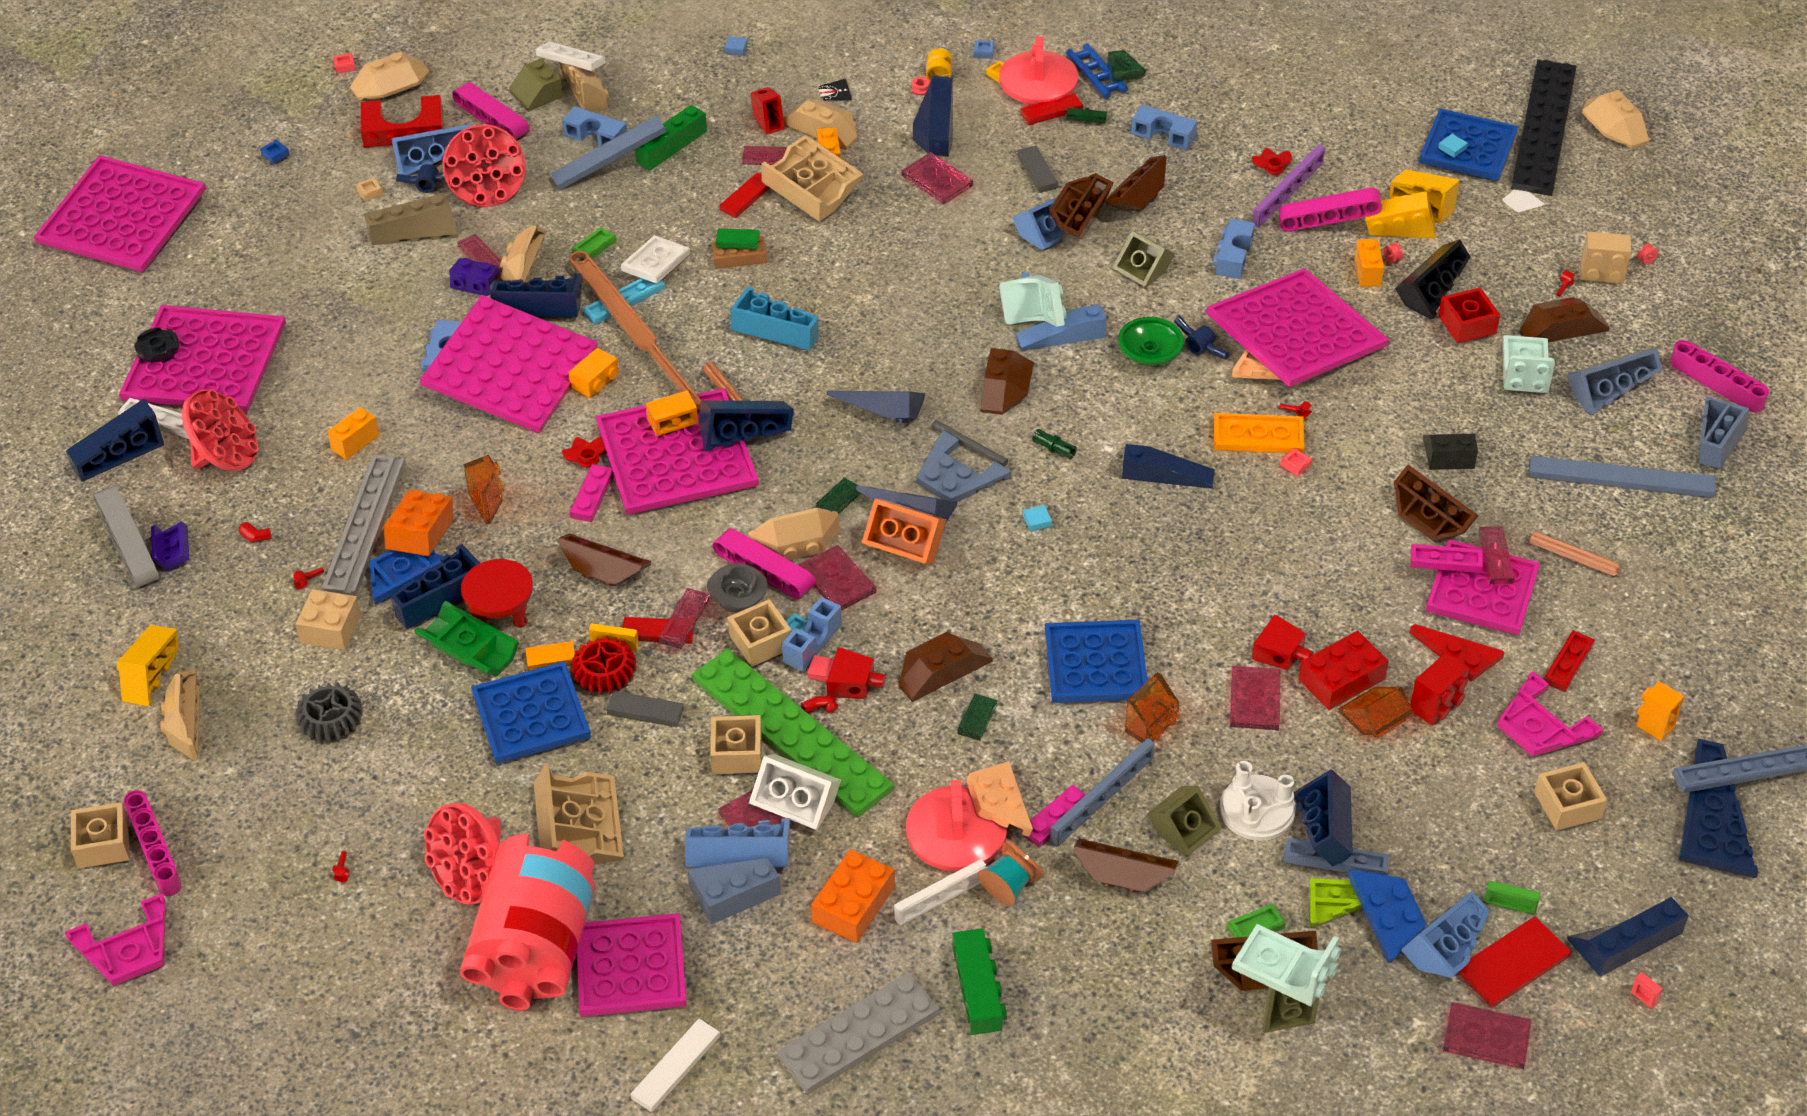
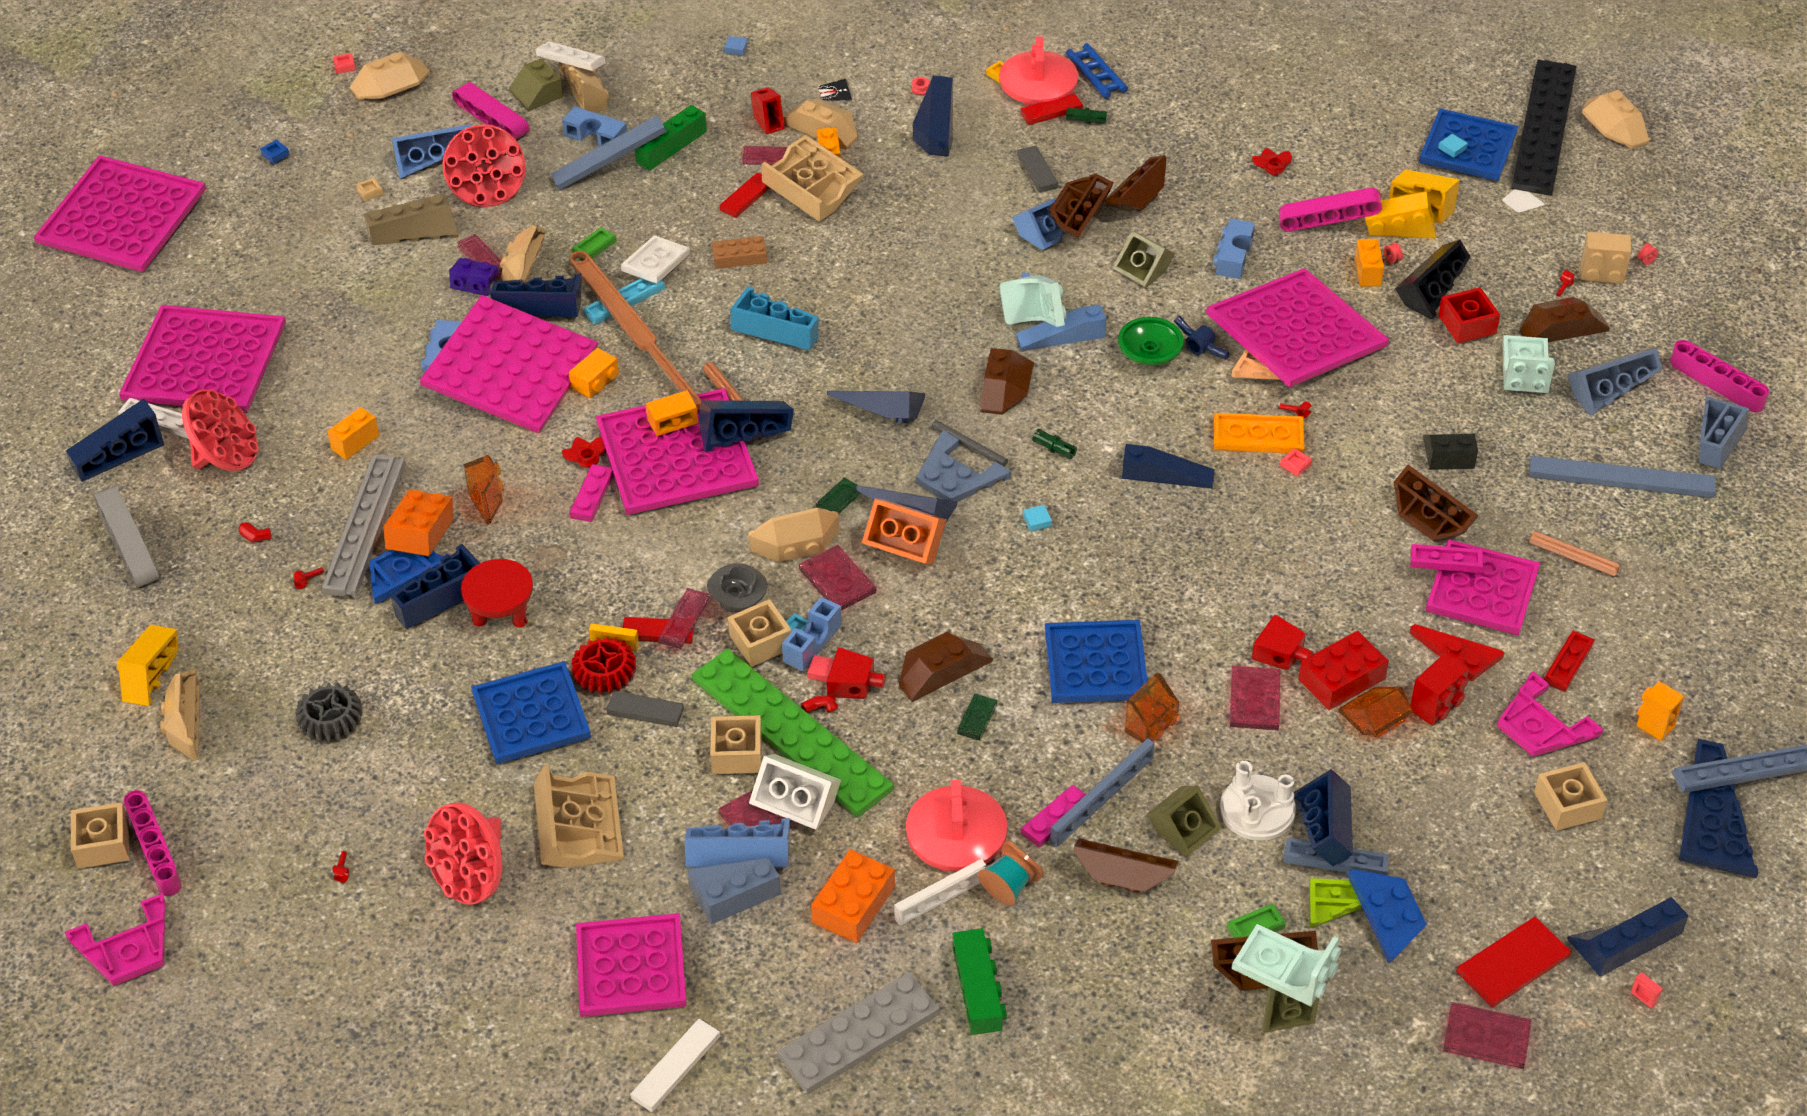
(156, 345): black tile -> none
(170, 546): dark purple bracket -> none
(328, 619): tan brick -> none
(379, 132): red arch -> none
(425, 180): dark blue piece -> none
(470, 640): green piece -> none
(529, 921): coral brick -> none
(549, 654): light orange tile -> none
(600, 561): reddish brown wedge -> none
(737, 238): green tile -> none
(777, 570): dark pink beam -> none
(937, 178): clear pink tile -> none
(939, 63): yellow wheel -> none
(984, 49): medium blue tile -> none
(998, 797): light nougat wing -> none
(1124, 66): clear green wing -> none
(1151, 120): medium blue arch -> none
(1288, 186): medium lavender tile -> none
(1448, 941): medium blue wedge -> none
(1496, 555): clear pink tile -> none
(1512, 897): bright green tile -> none

